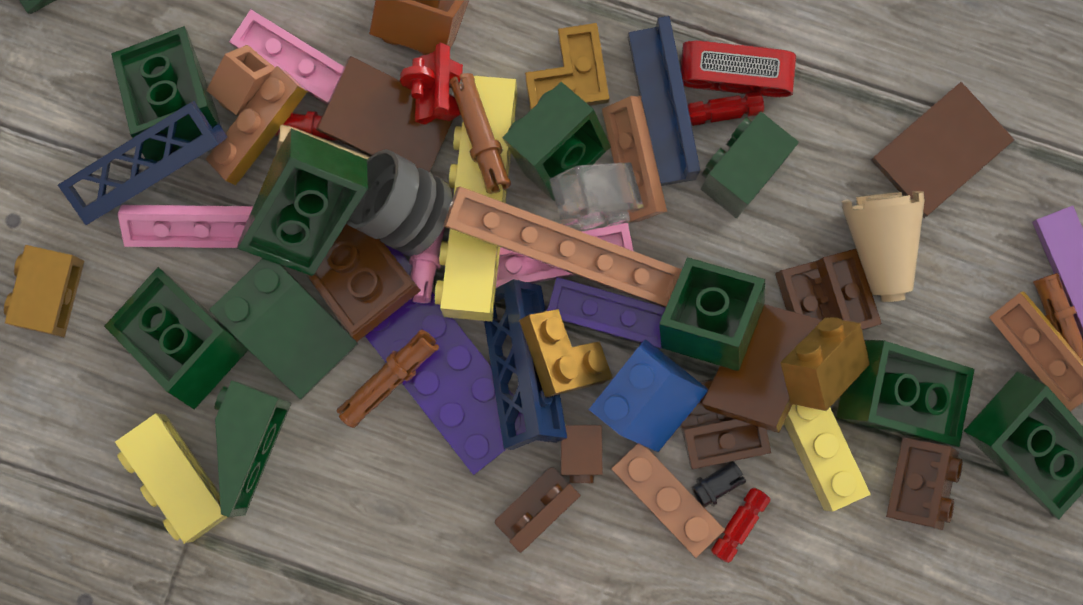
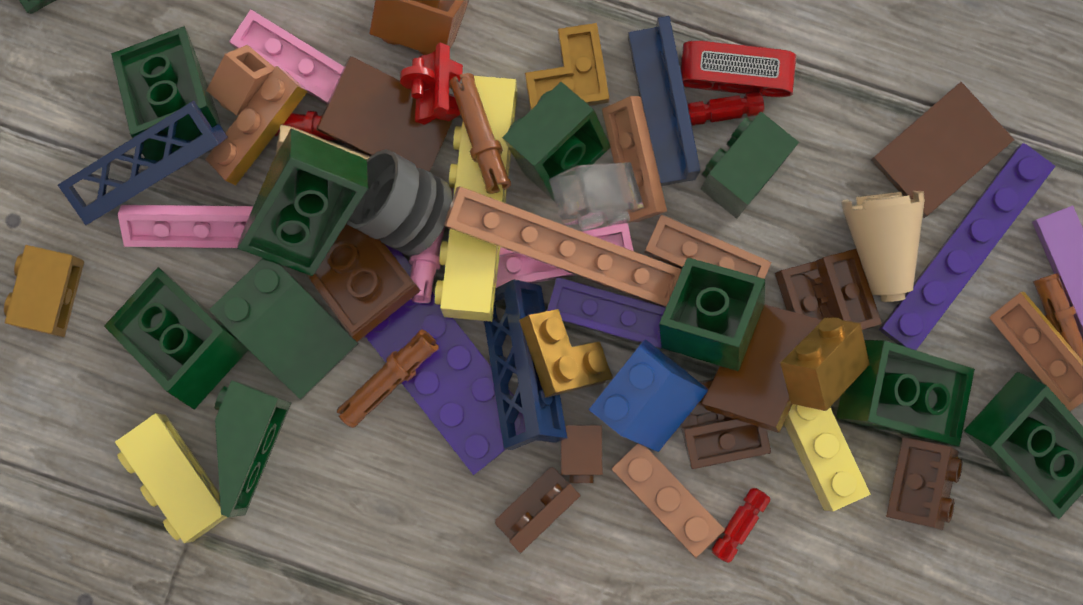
(676, 241): none -> nougat plate
(718, 484): black pin -> none
(967, 247): none -> dark purple plate

